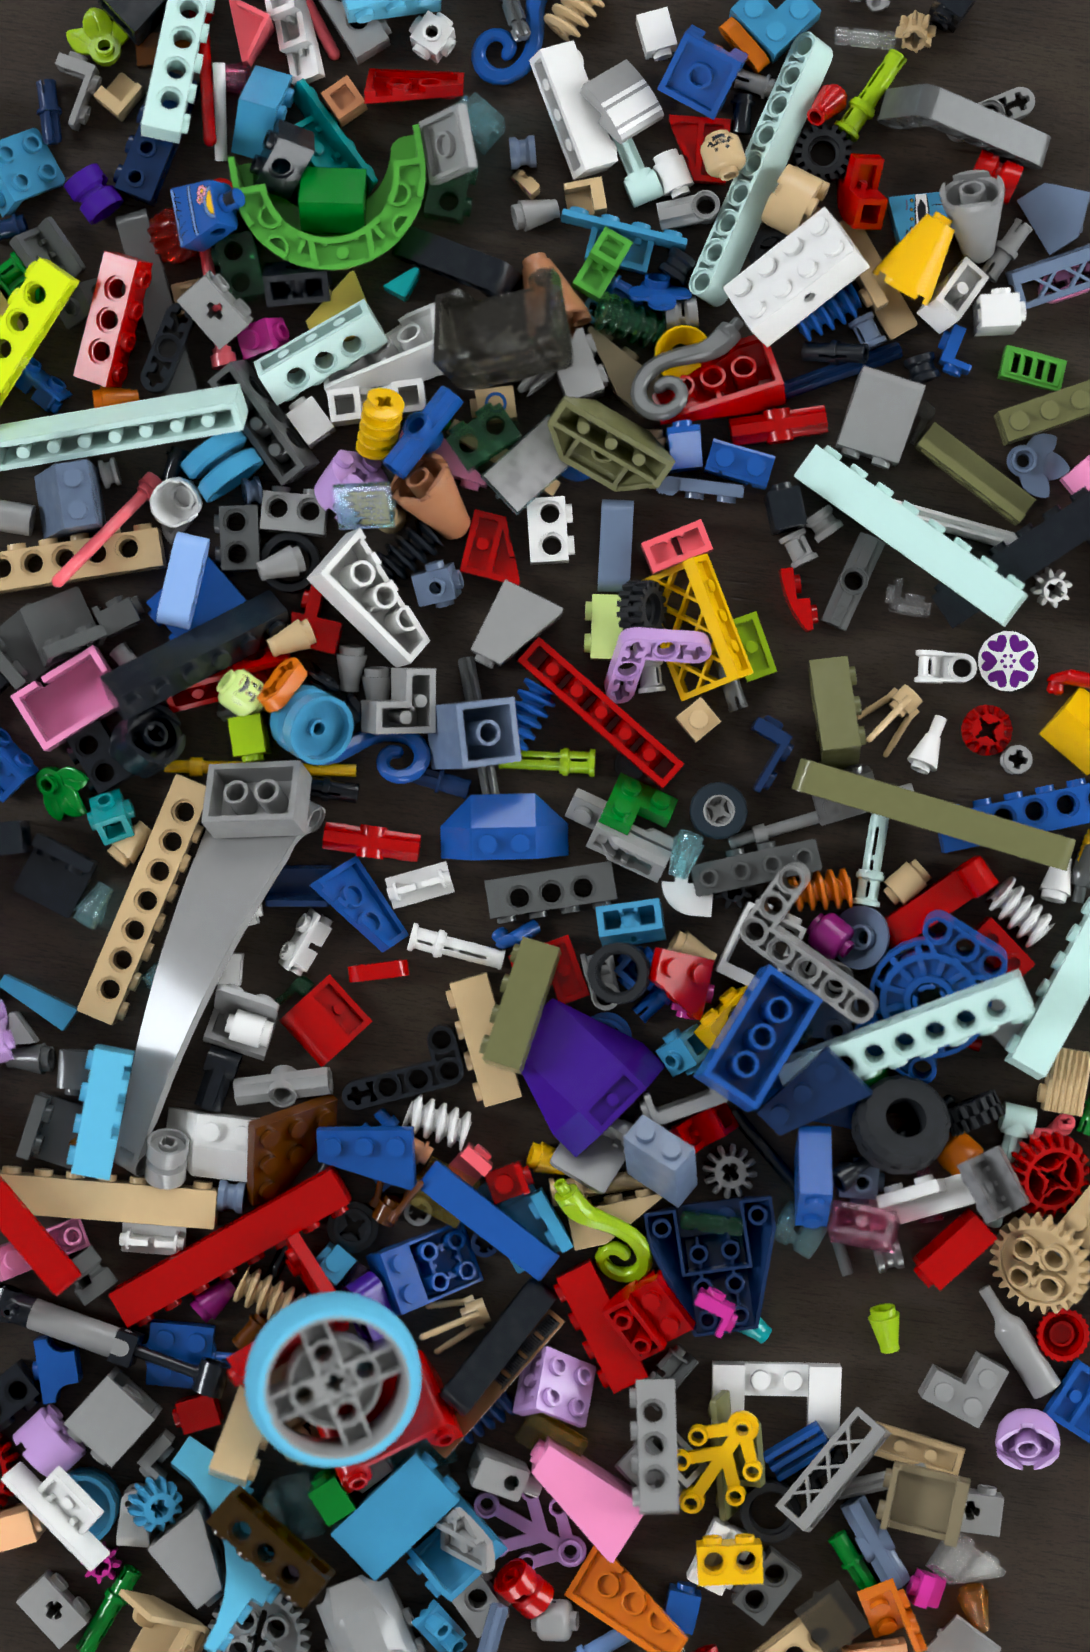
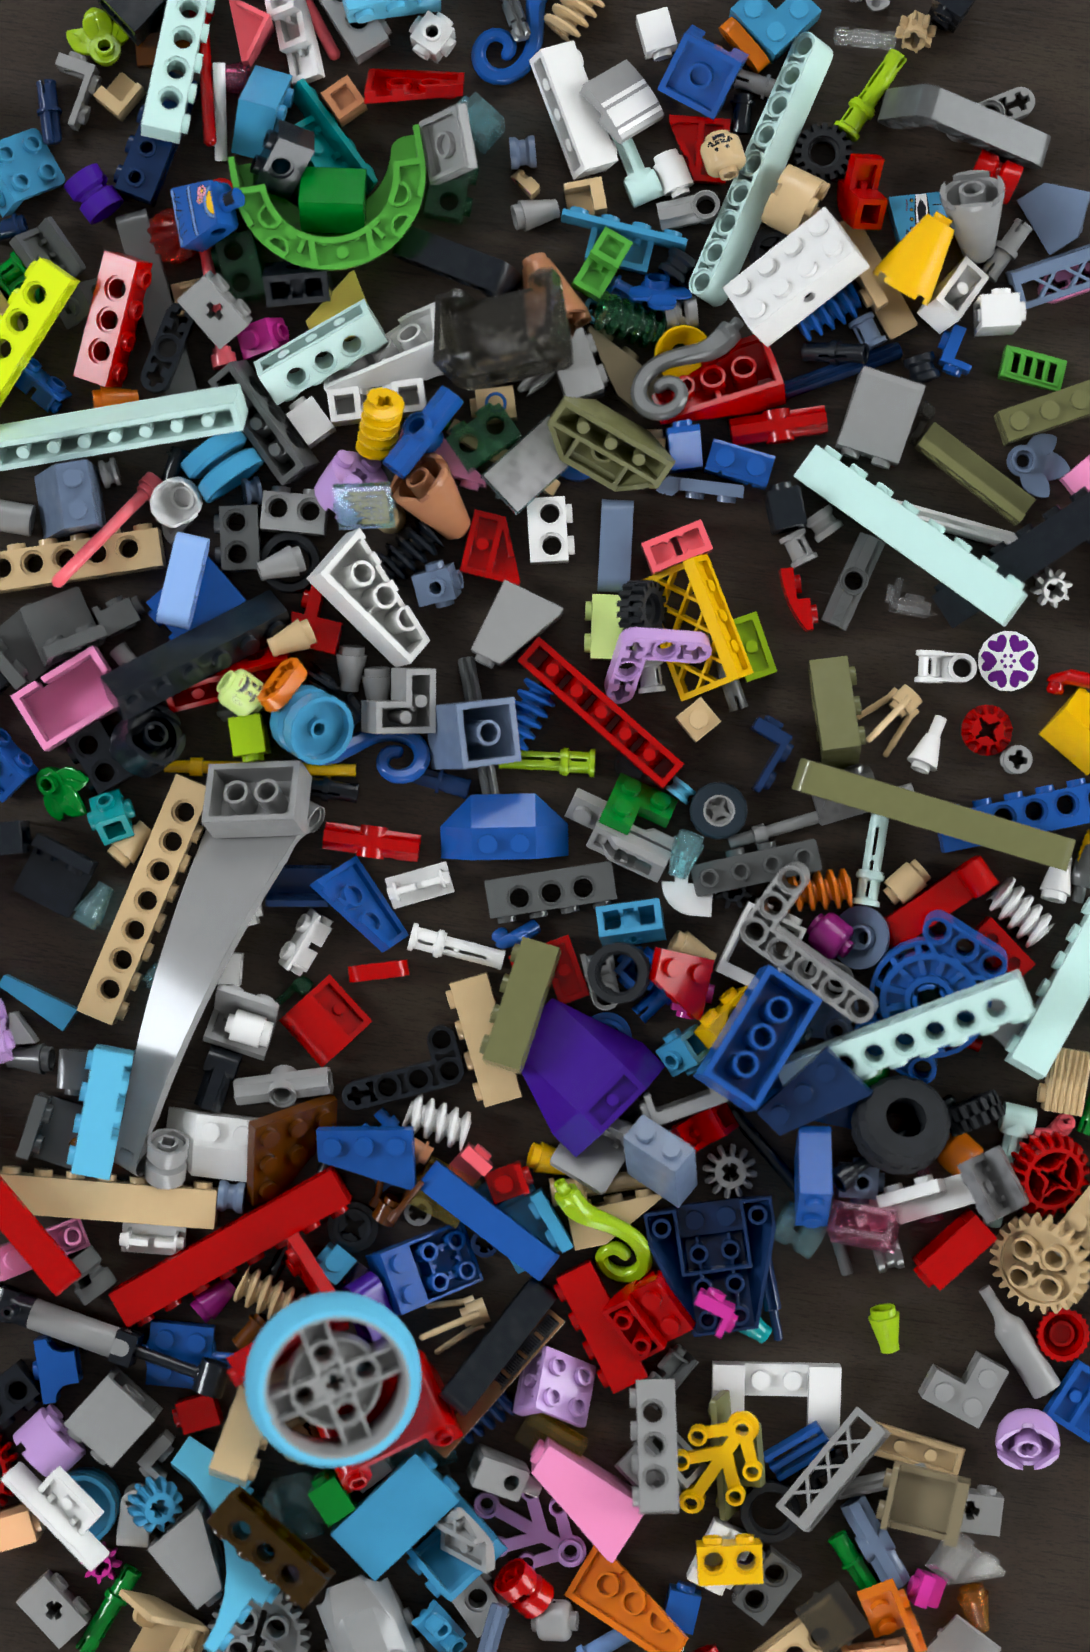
(404, 284): teal slope -> none
(680, 790): none -> medium azure bush
(711, 1223): clear green axle -> none
(772, 1303): none -> dark blue axle
(828, 103): red cone -> none

